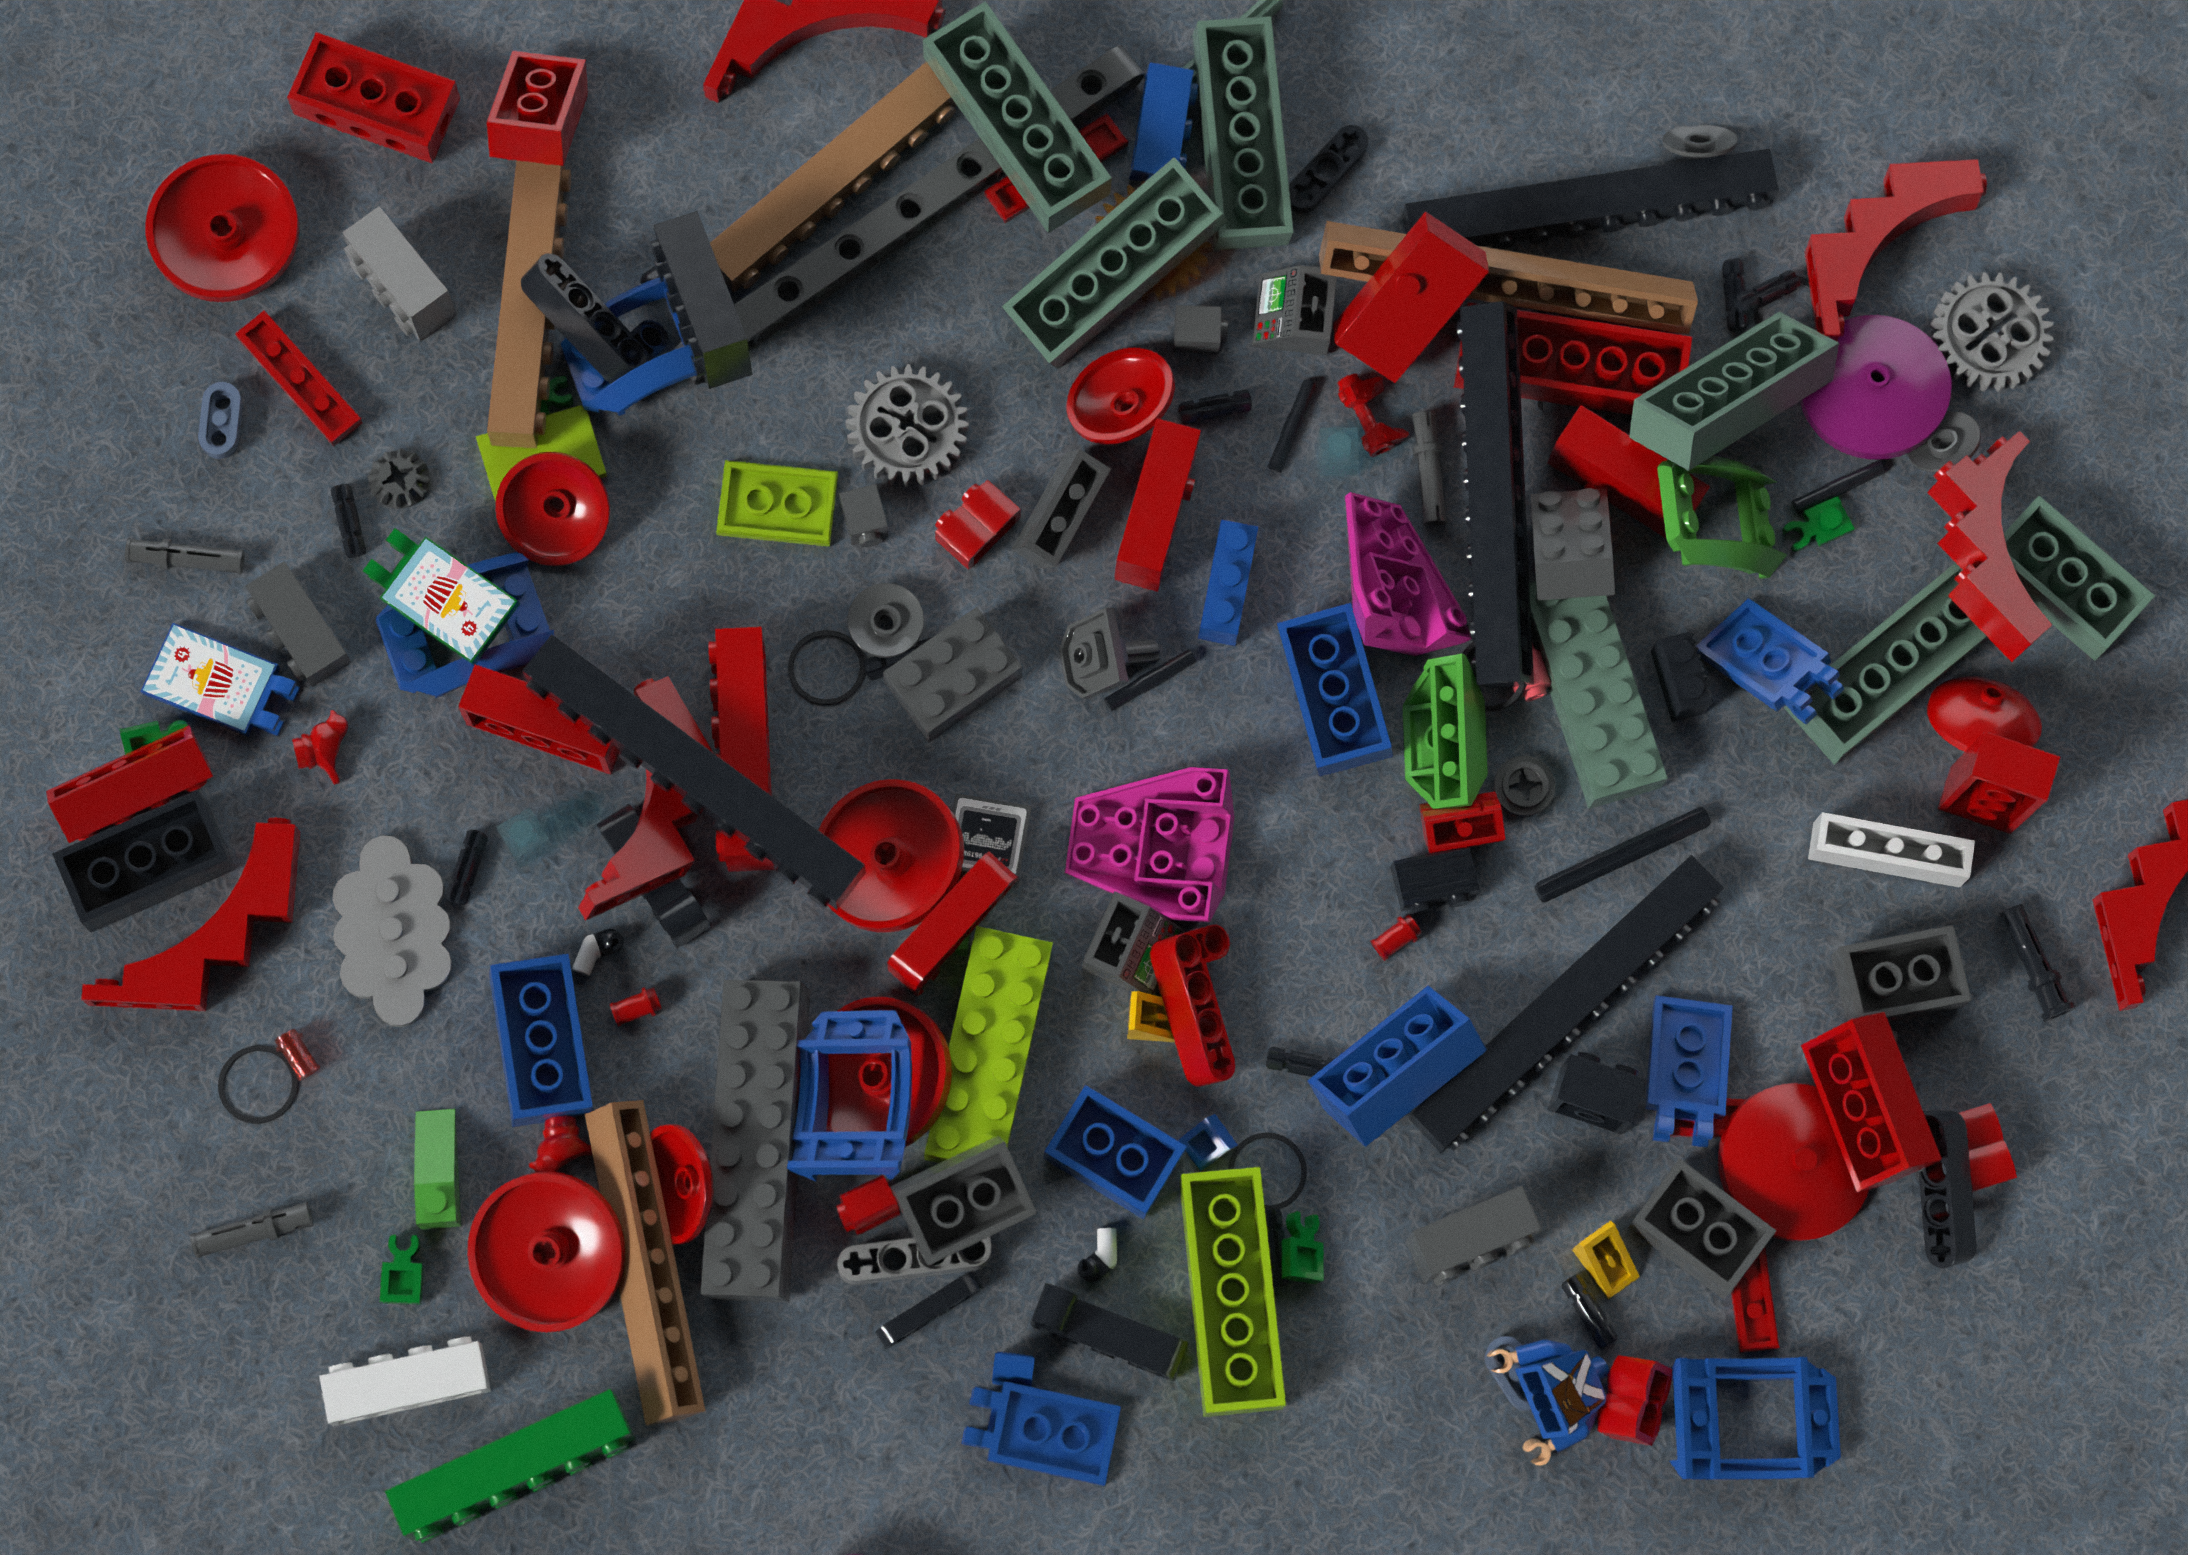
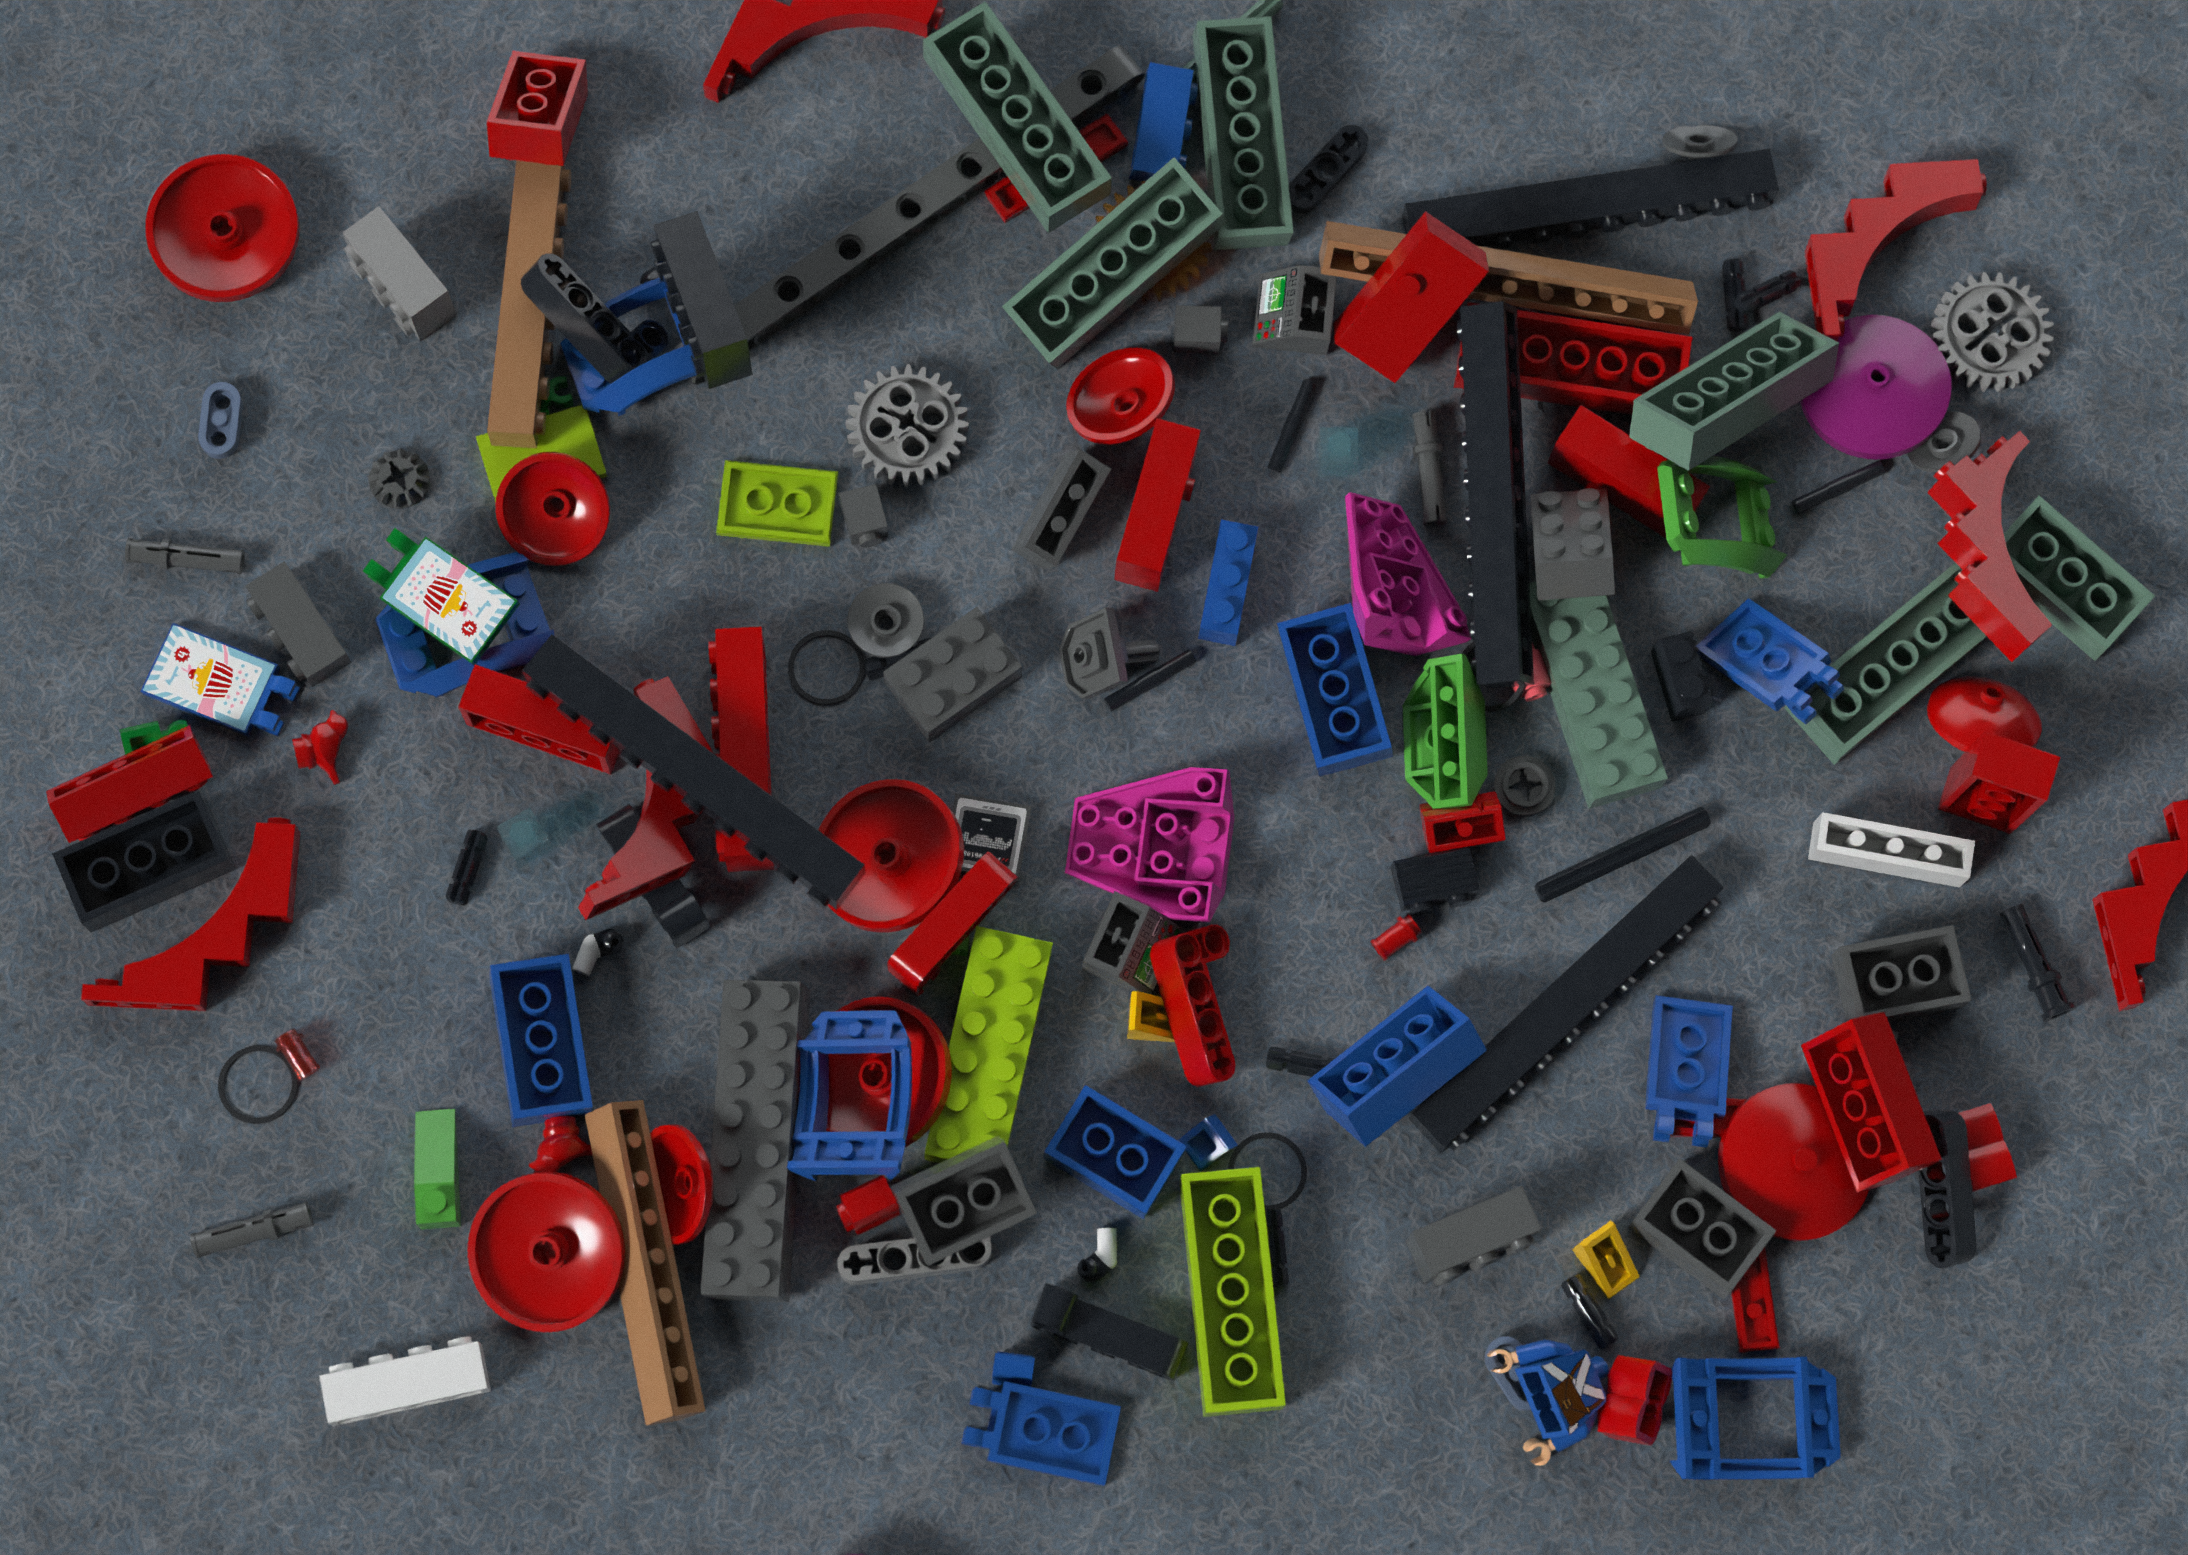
(298, 378): red plate -> none
(348, 520): black axle -> none
(371, 75): red brick -> none
(392, 931): light grey plate -> none
(402, 1278): green plate -> none
(509, 1466): green brick -> none
(636, 1006): red pin -> none
(831, 176): medium nougat brick -> none
(935, 1304): black beam -> none
(977, 523): red brick -> none
(1214, 406): black axle -> none
(1300, 1253): green plate -> none
(1356, 394): red piece -> none
(1597, 1092): black brick -> none
(1823, 522): green plate -> none

